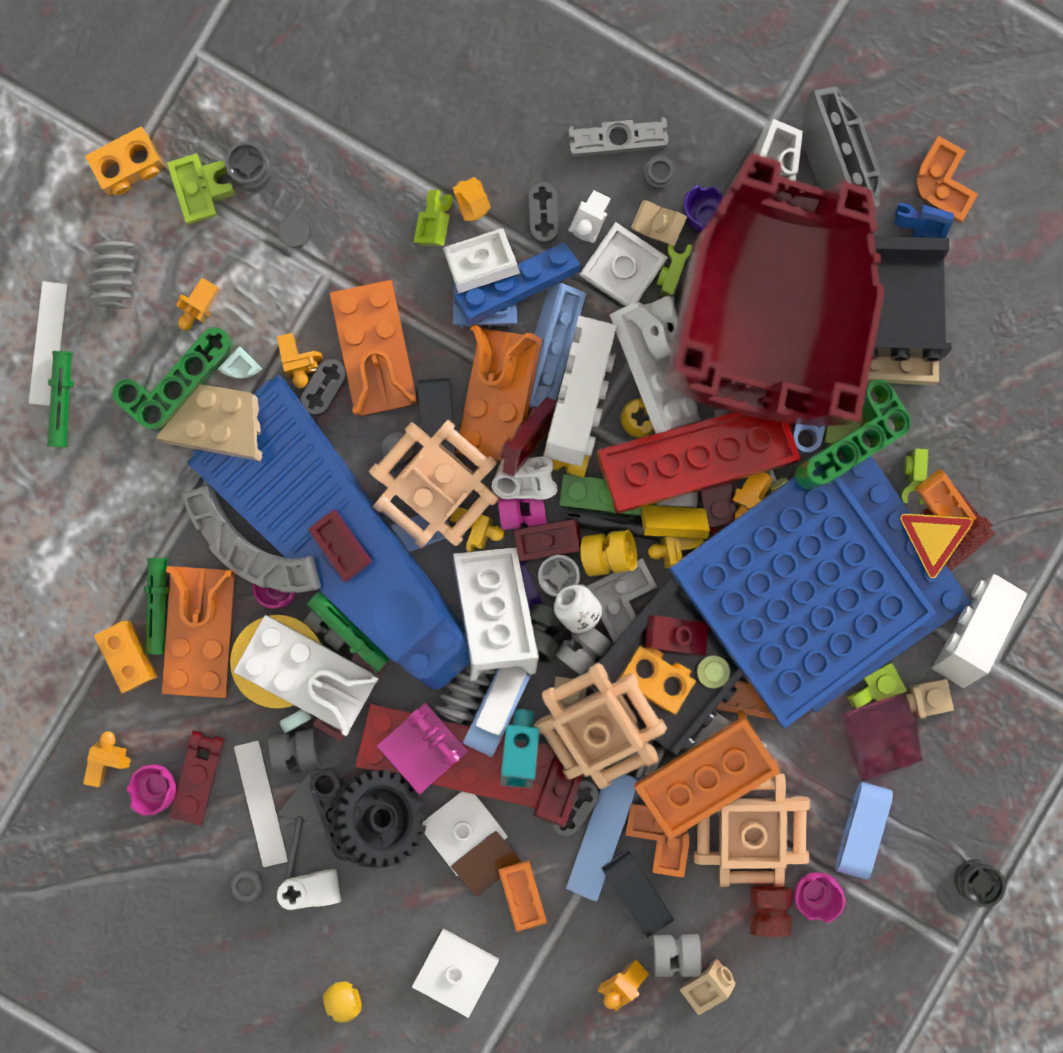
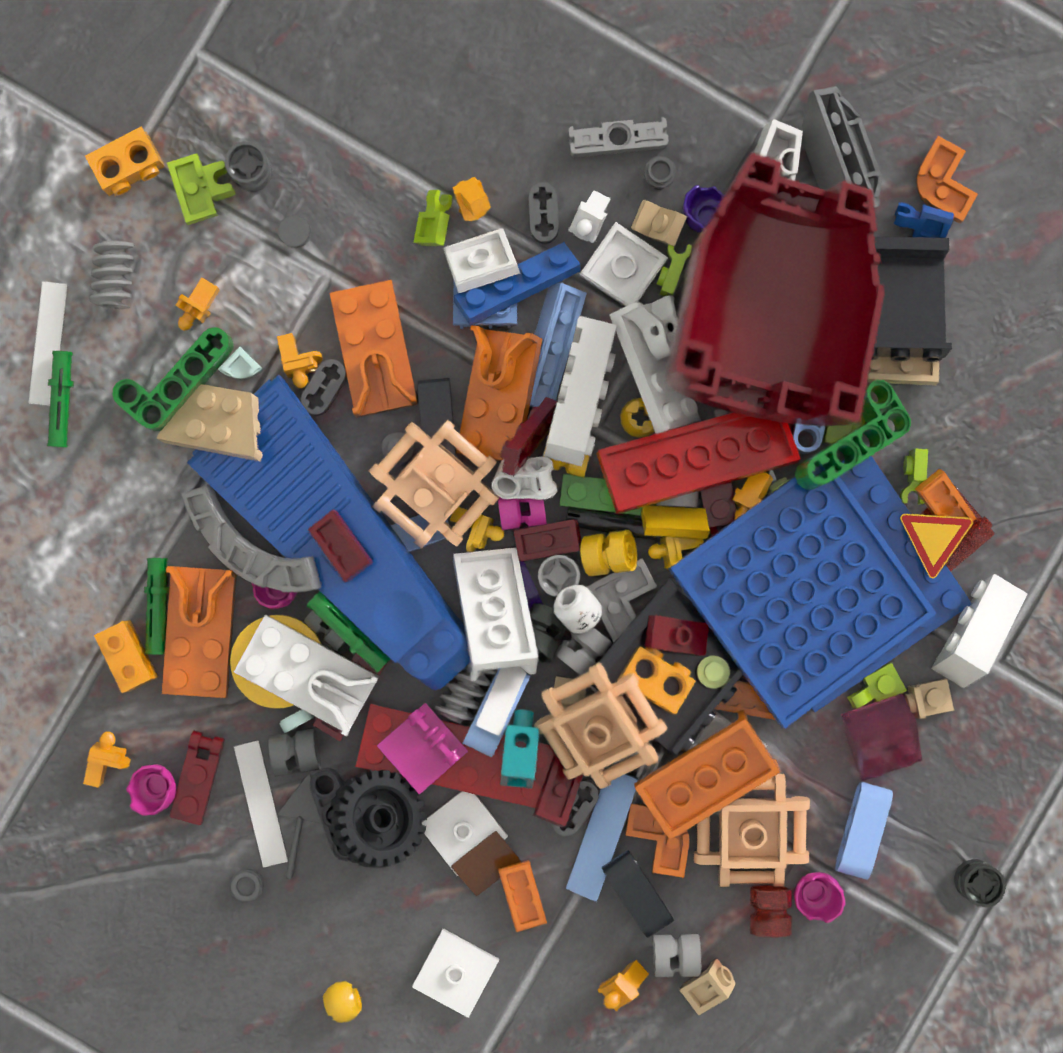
(316, 890): white piece -> none

